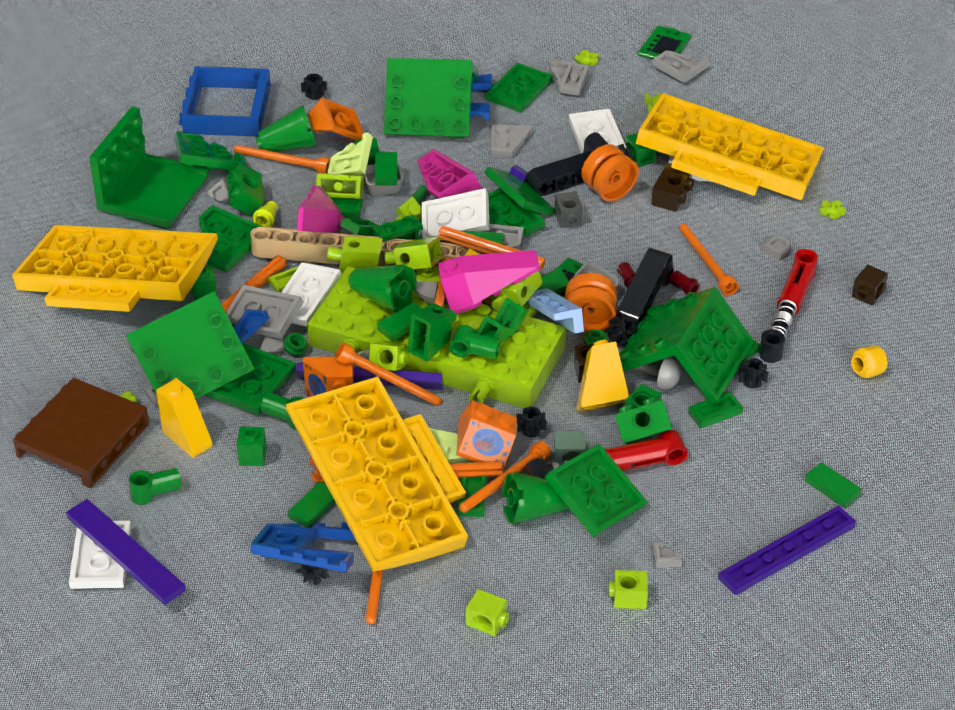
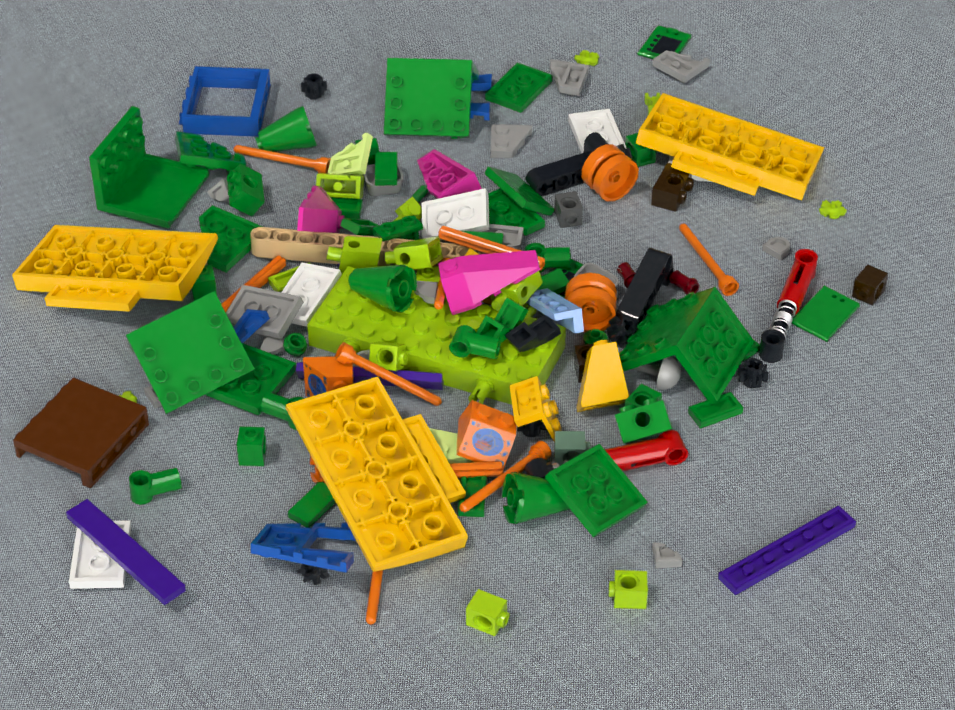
(182, 418): yellow slope -> none
(266, 215): neon yellow cone -> none
(335, 121): orange slope -> none
(398, 323): green tile -> none
(430, 330): green torso -> none
(518, 172): dark purple piece -> none
(533, 403): none -> yellow bracket
(534, 335): none -> black slope
(554, 257): none -> green piece
(825, 313): none -> green container
(833, 484): green tile -> none
(869, 361): yellow head -> none

